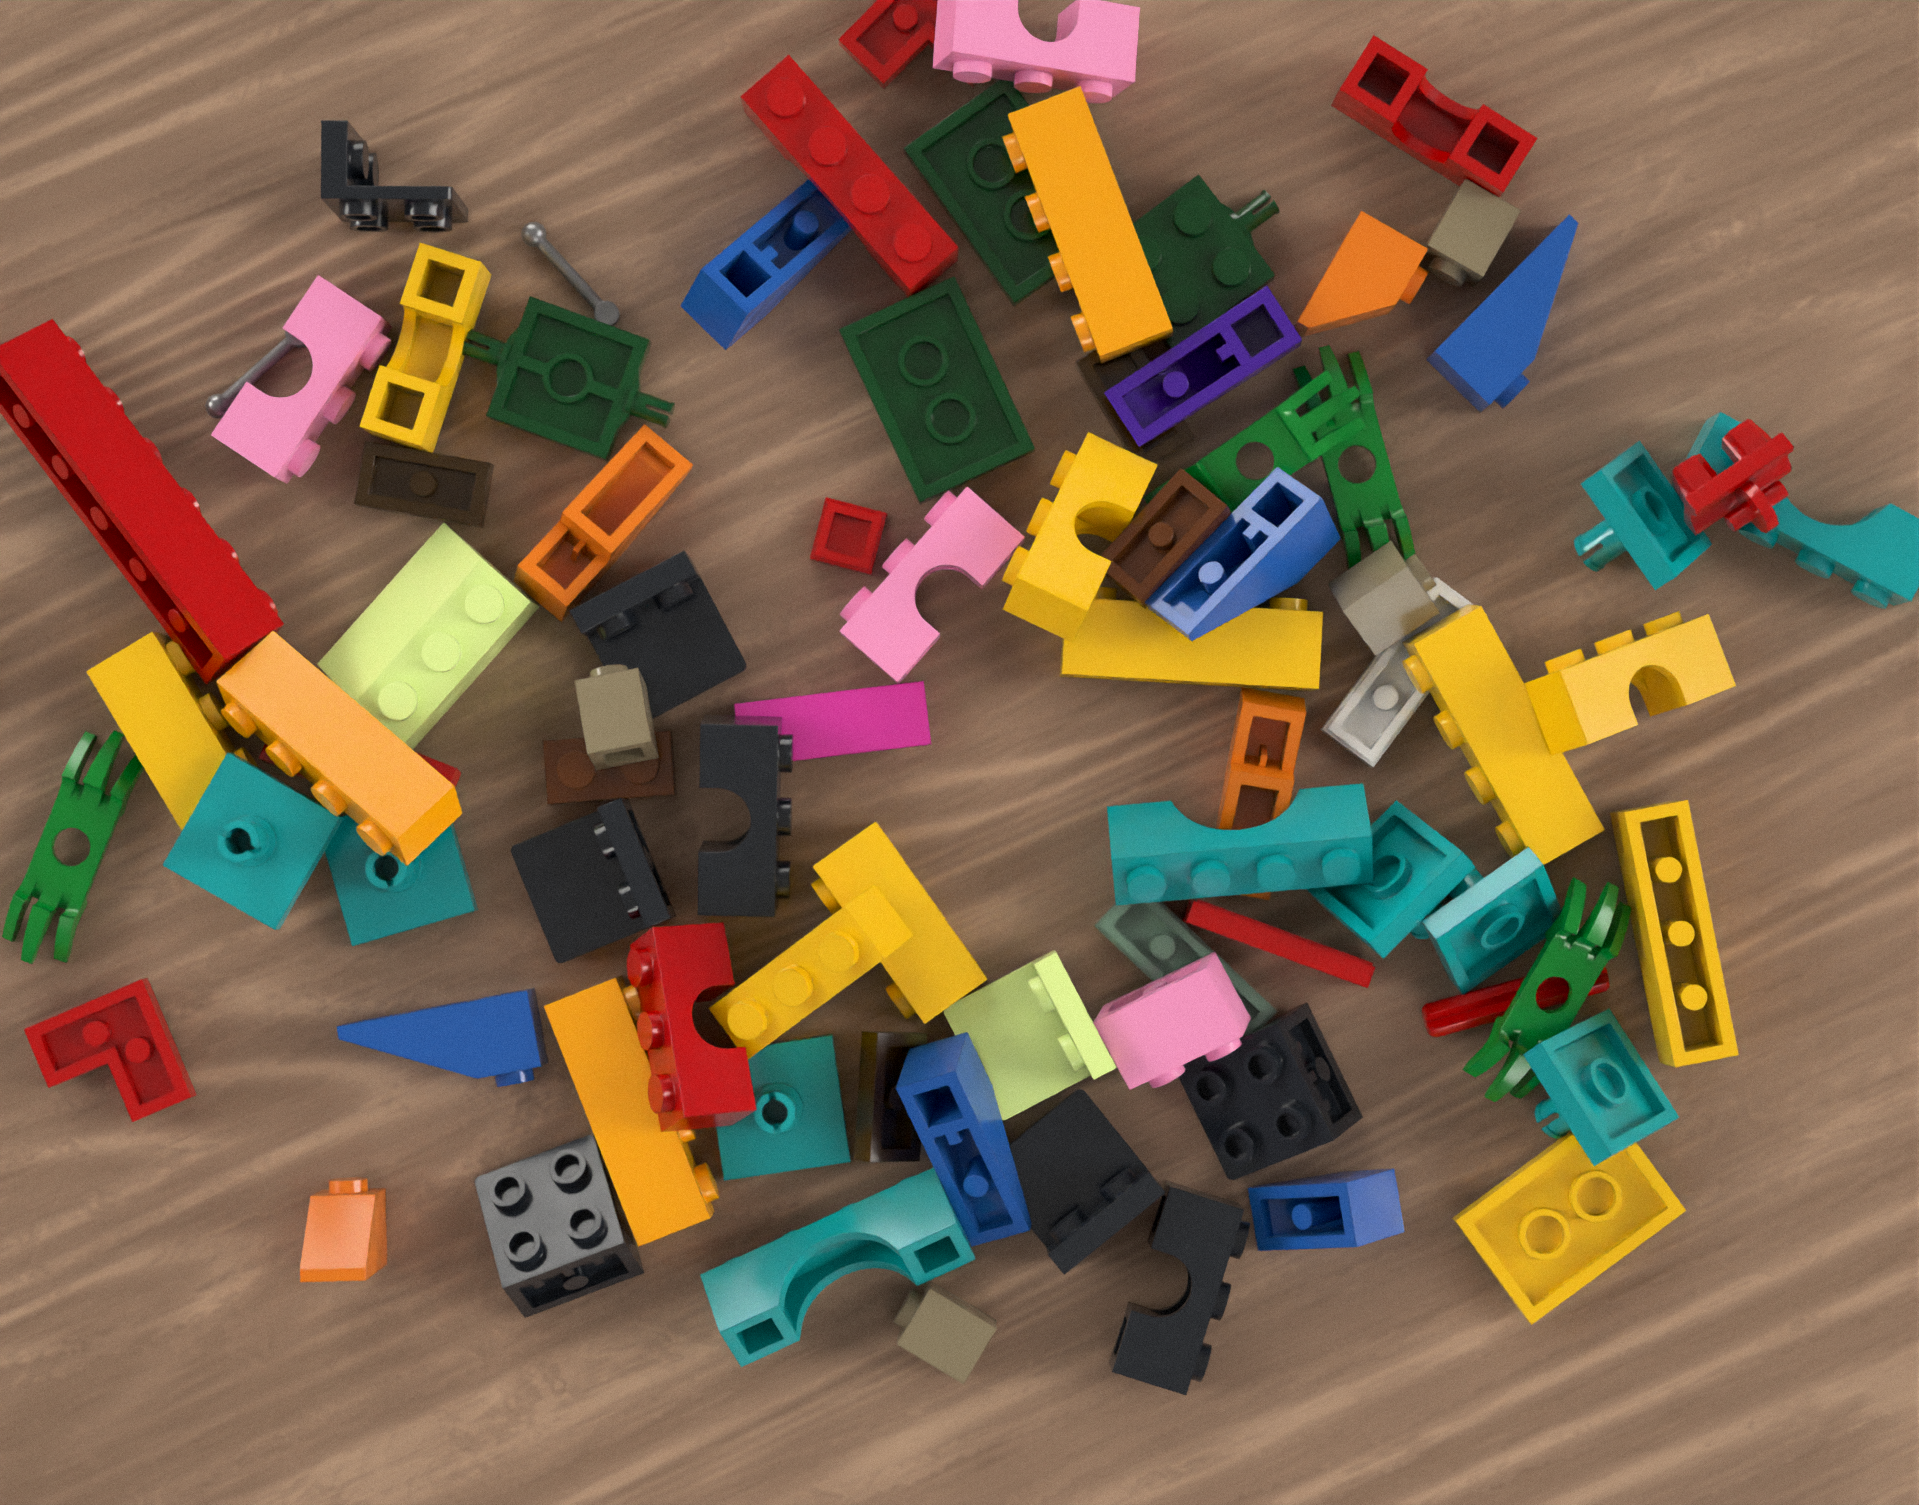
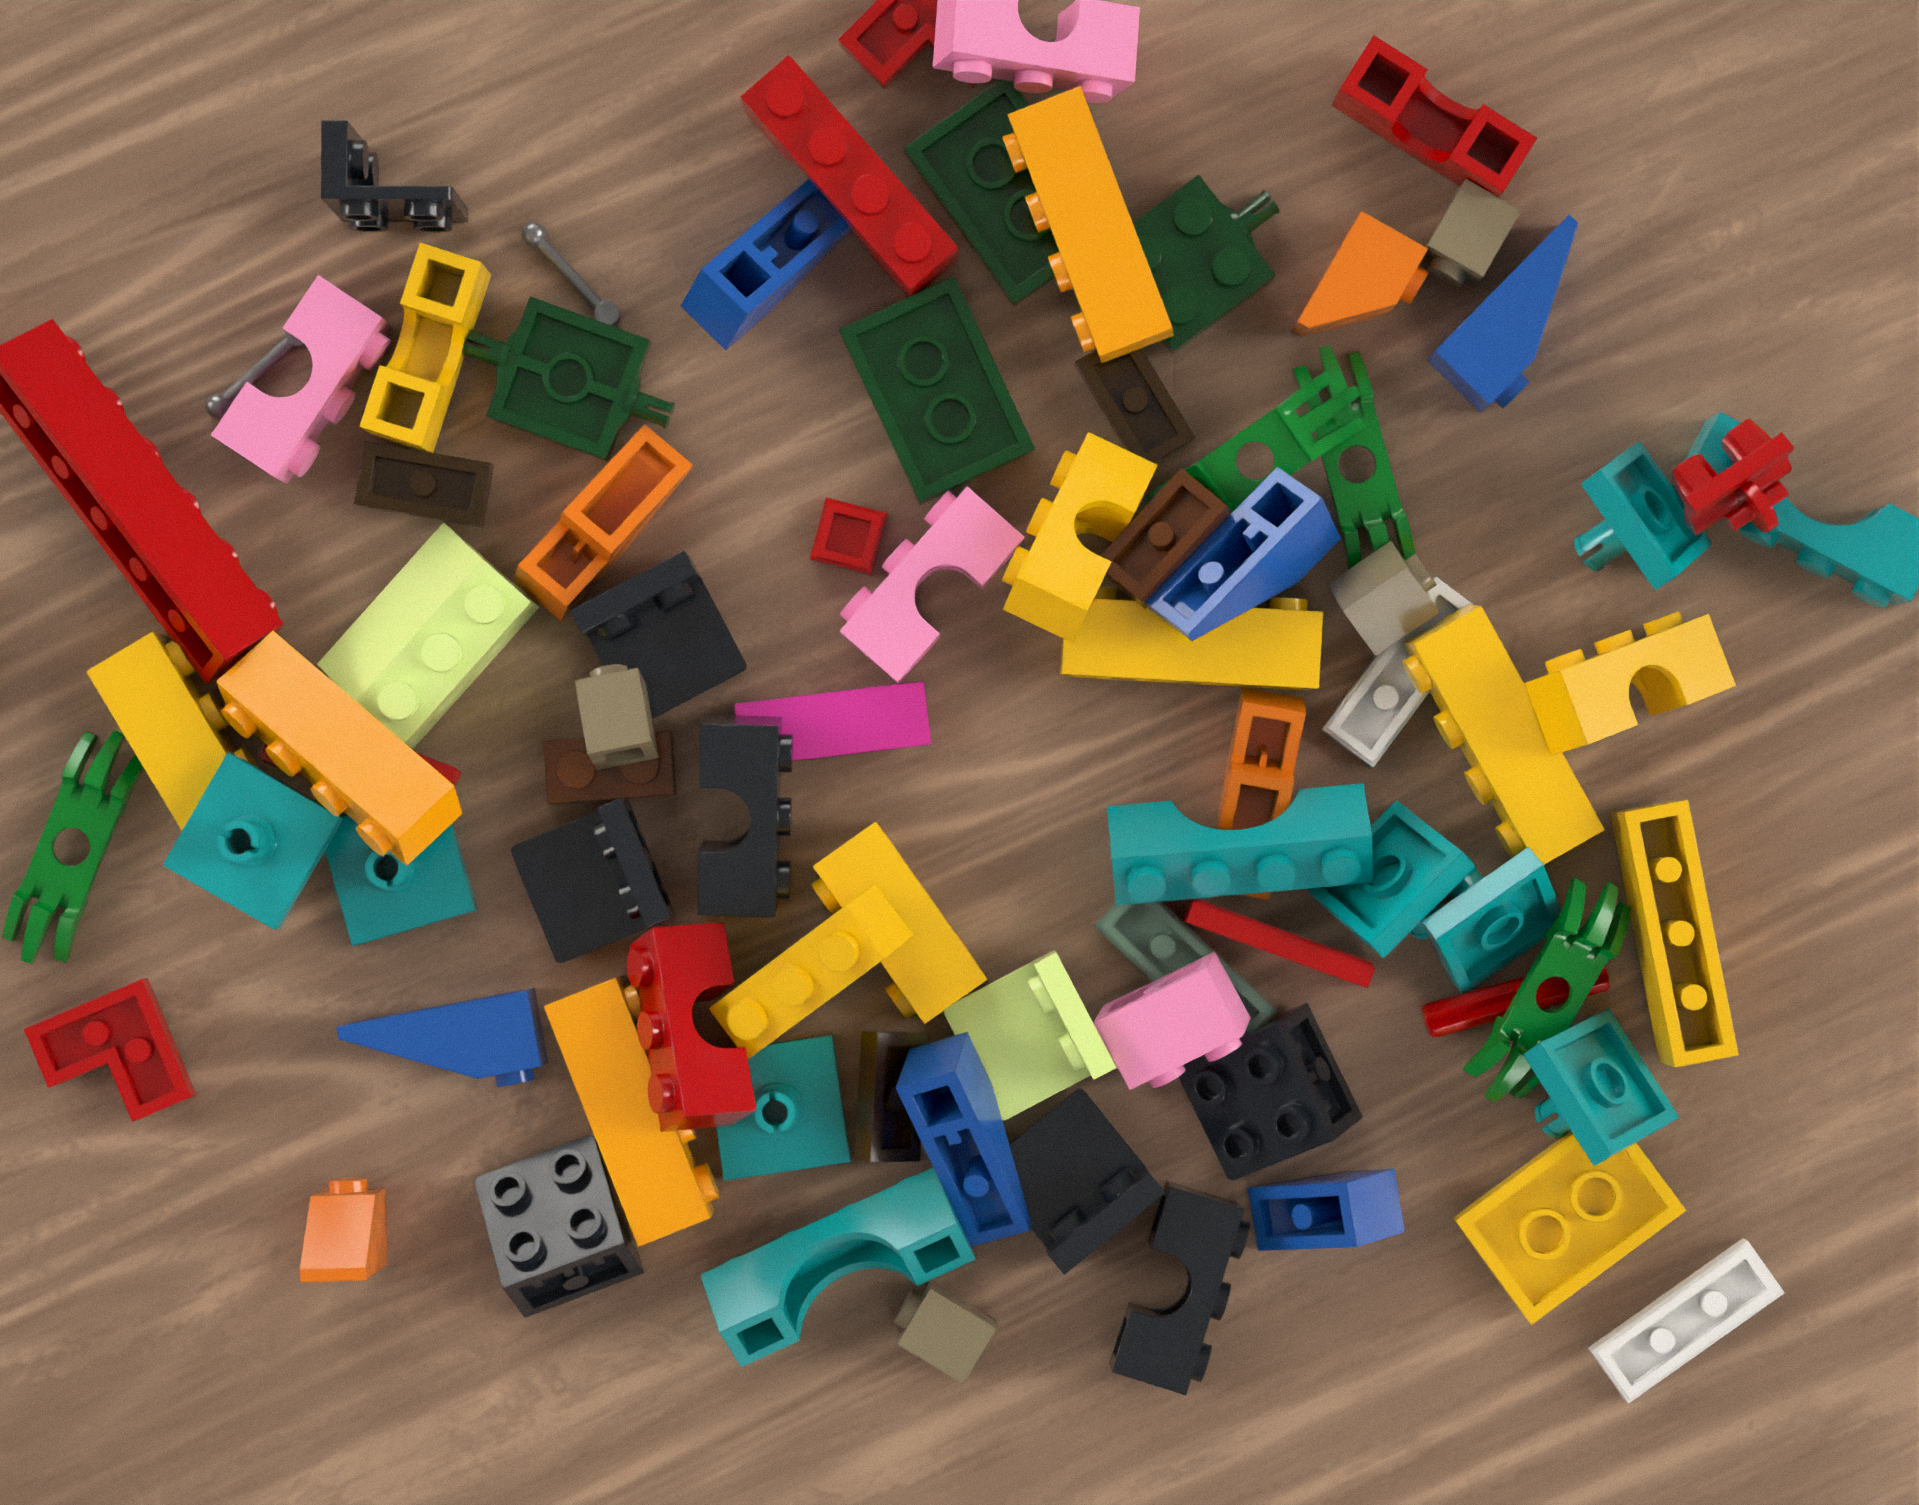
(1204, 366): dark purple slope -> none
(1686, 1320): none -> white tile

